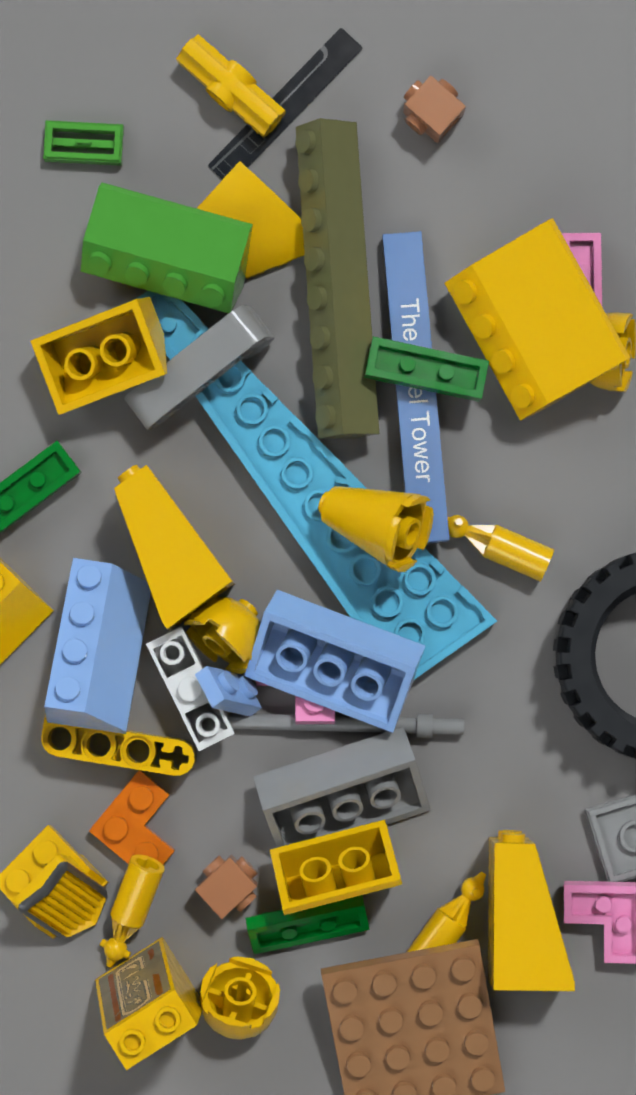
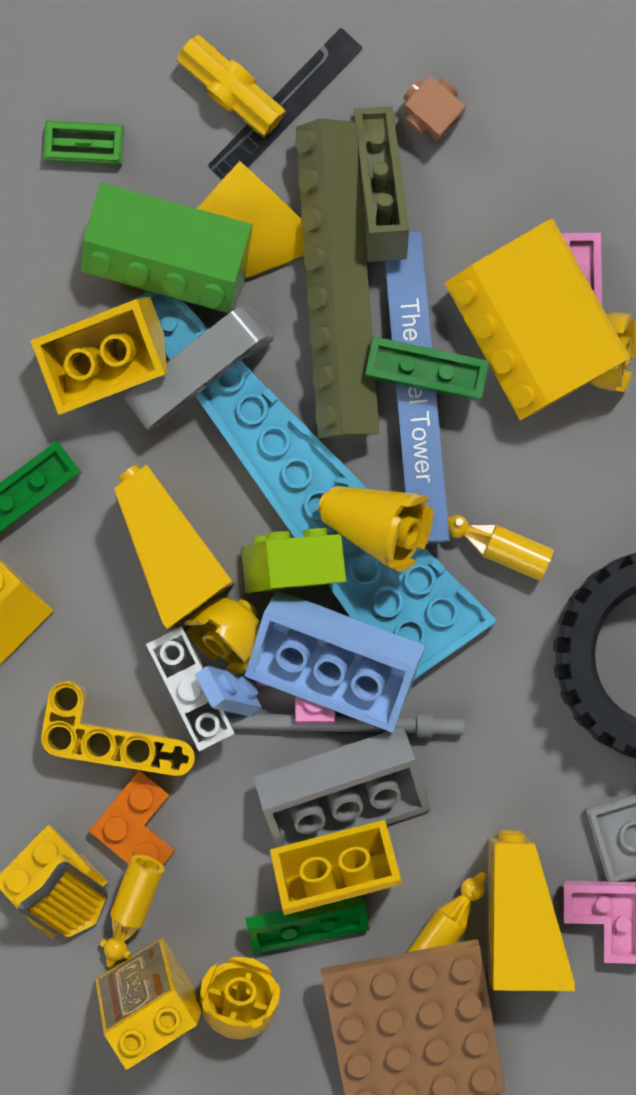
(98, 647): light blue slope -> none
(228, 885): nougat brick -> none
(288, 563): none -> lime brick
(381, 185): none -> olive slope

